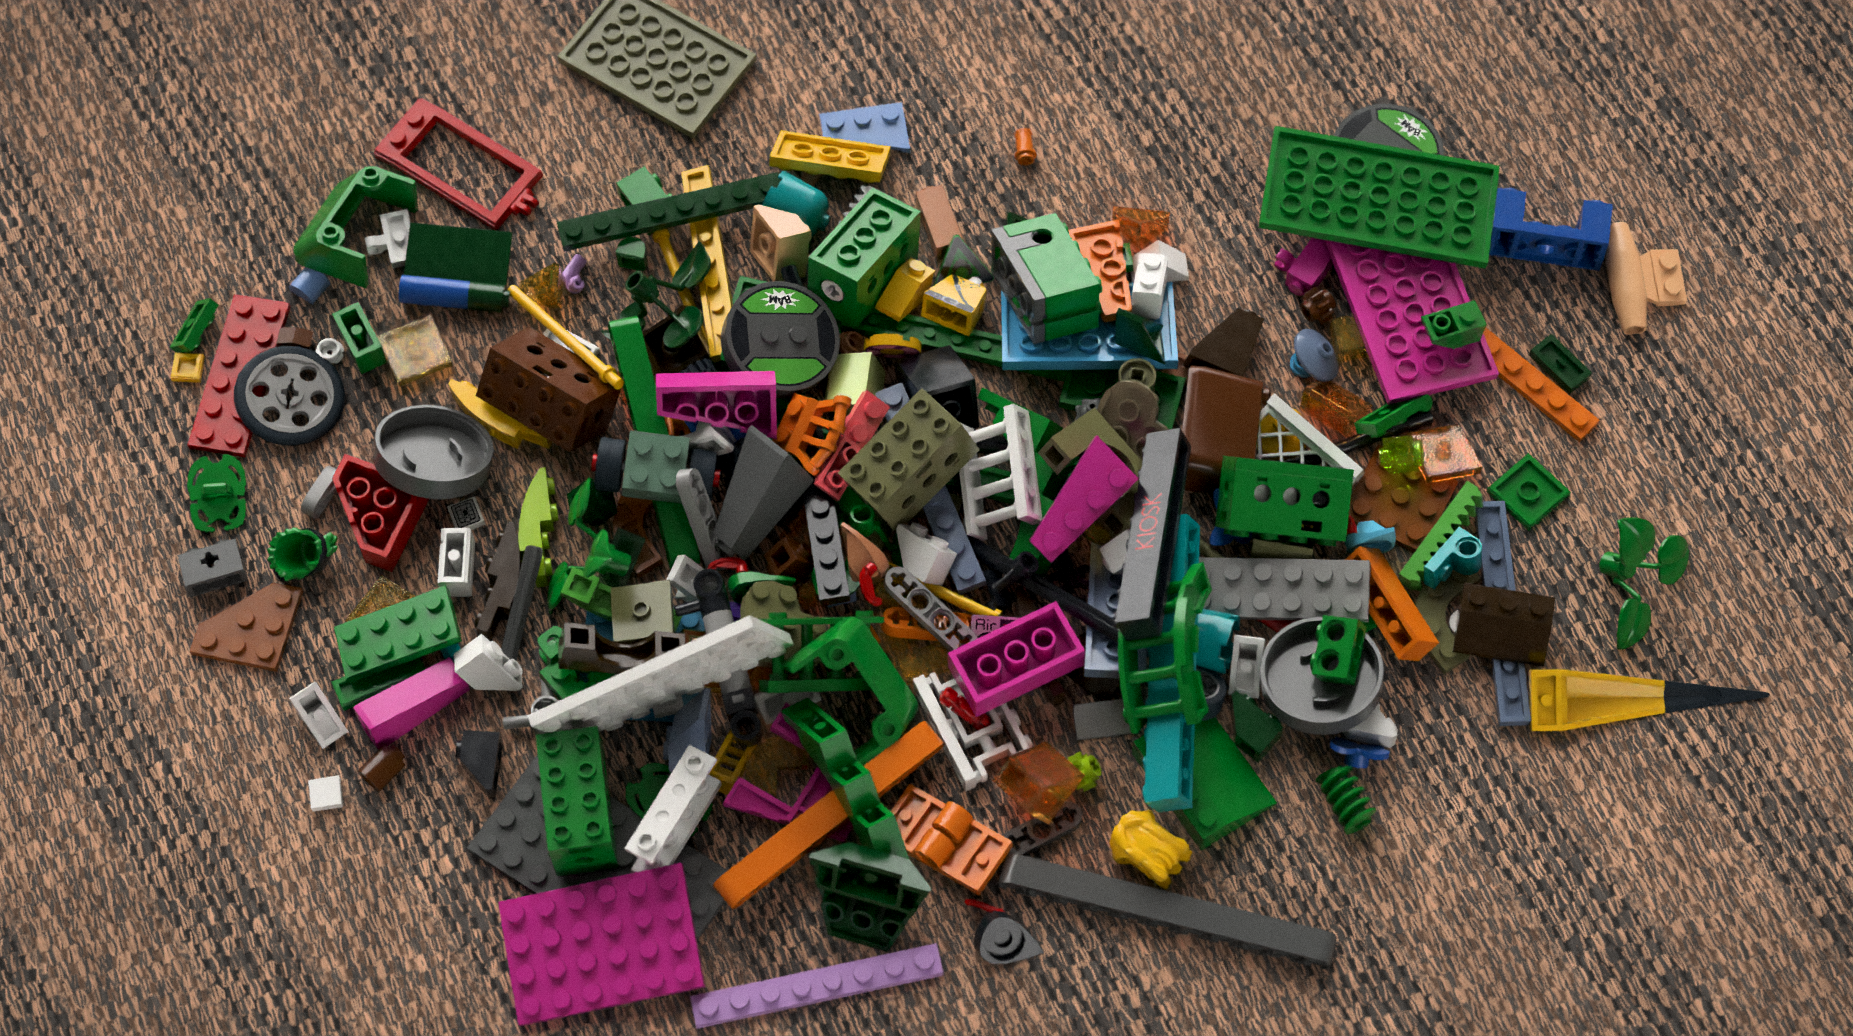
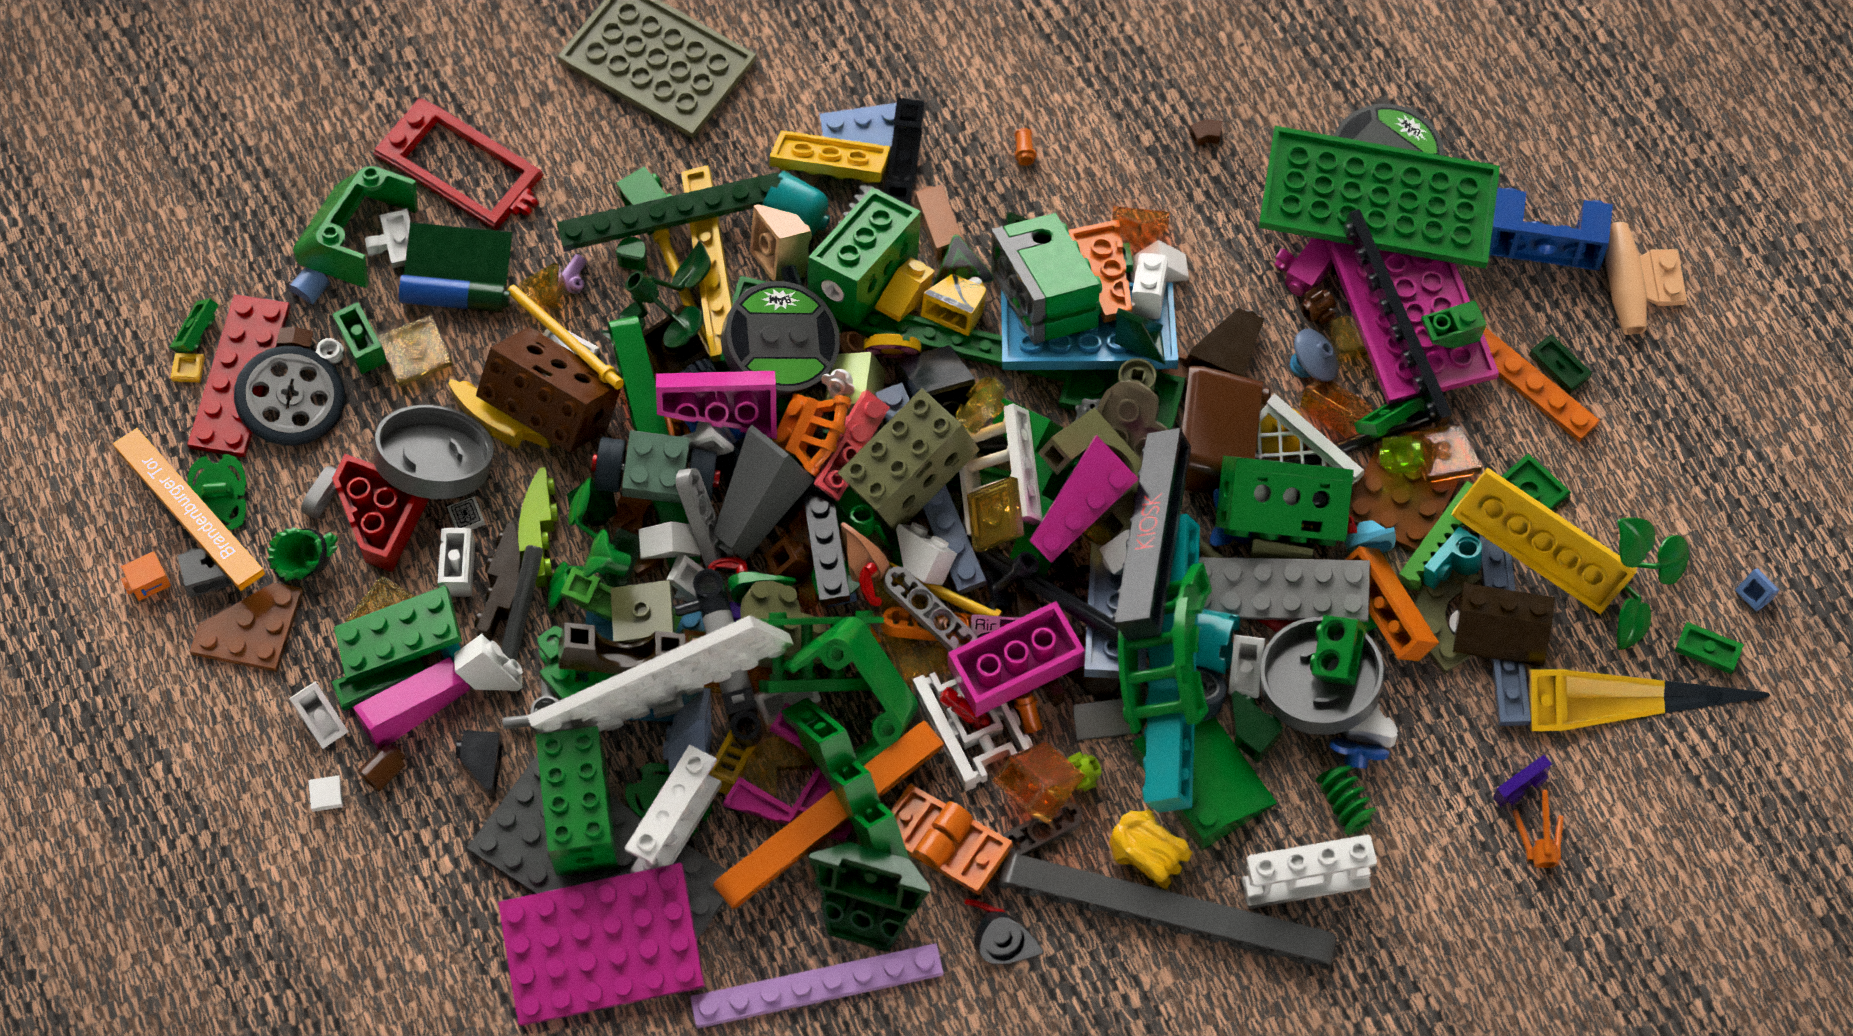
(144, 576): none -> orange brick
(189, 509): none -> light orange tile
(667, 541): none -> white slope
(838, 382): none -> white plate
(905, 149): none -> black slope
(983, 404): none -> clear yellow plate
(995, 514): none -> clear yellow tile
(1028, 712): none -> orange pin
(1206, 131): none -> reddish brown piece
(1308, 871): none -> white fence
(1400, 325): none -> black plate
(1513, 789): none -> dark purple plate
(1543, 541): none -> yellow plate
(1545, 852): none -> orange plant
(1709, 648): none -> green plate
(1757, 590): none -> medium blue brick

